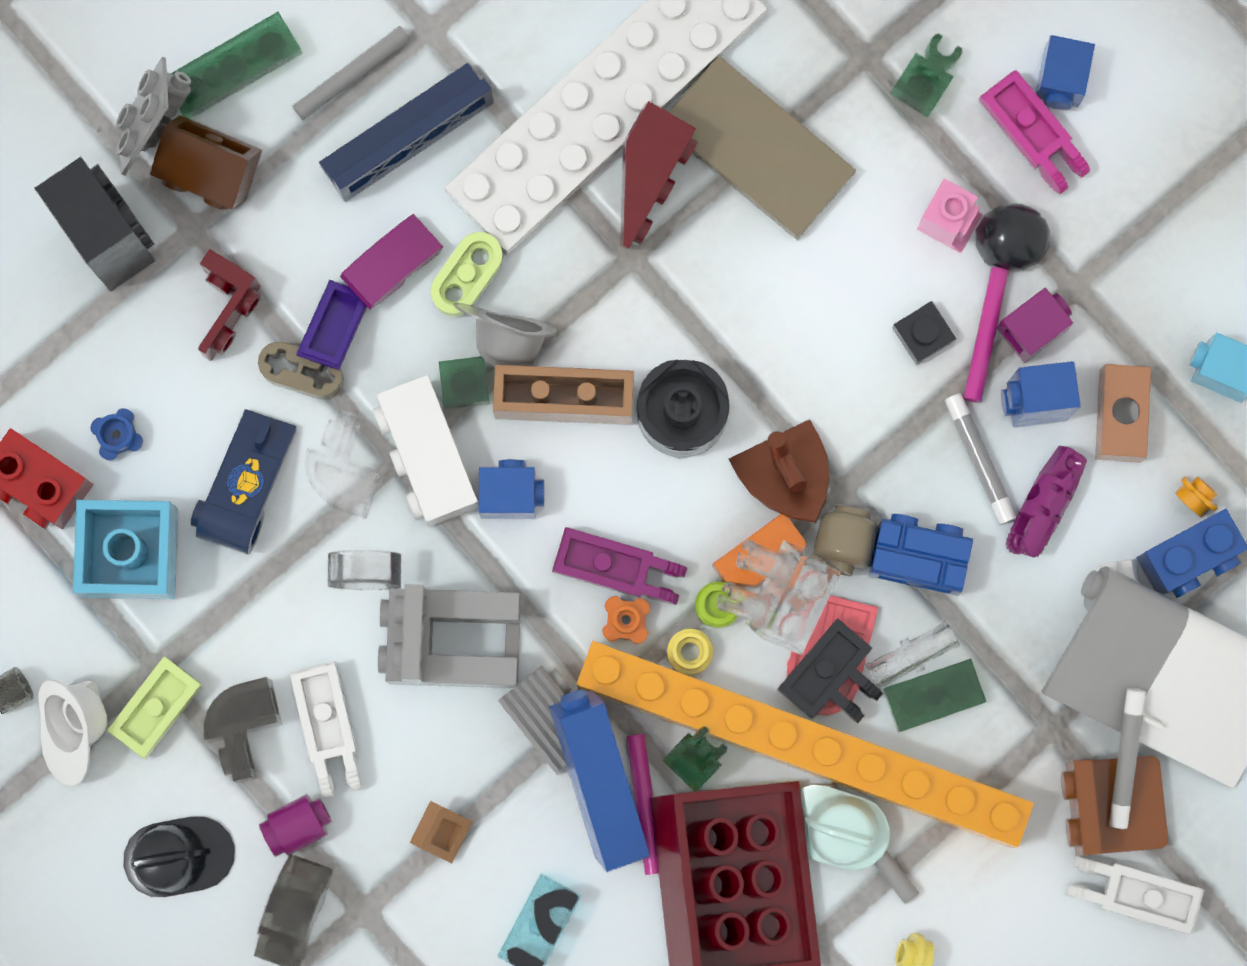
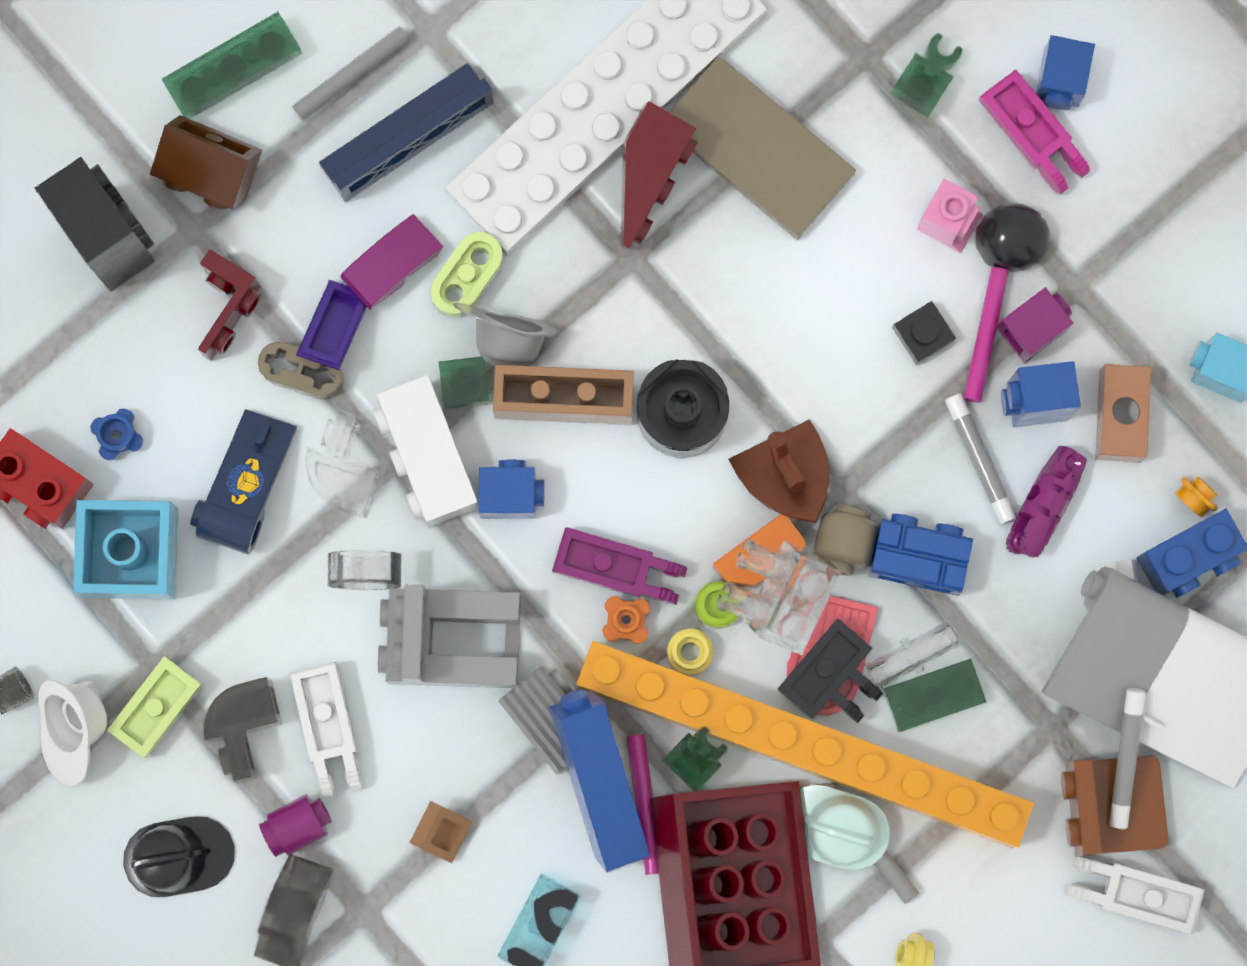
(152, 109): light grey hinge -> none

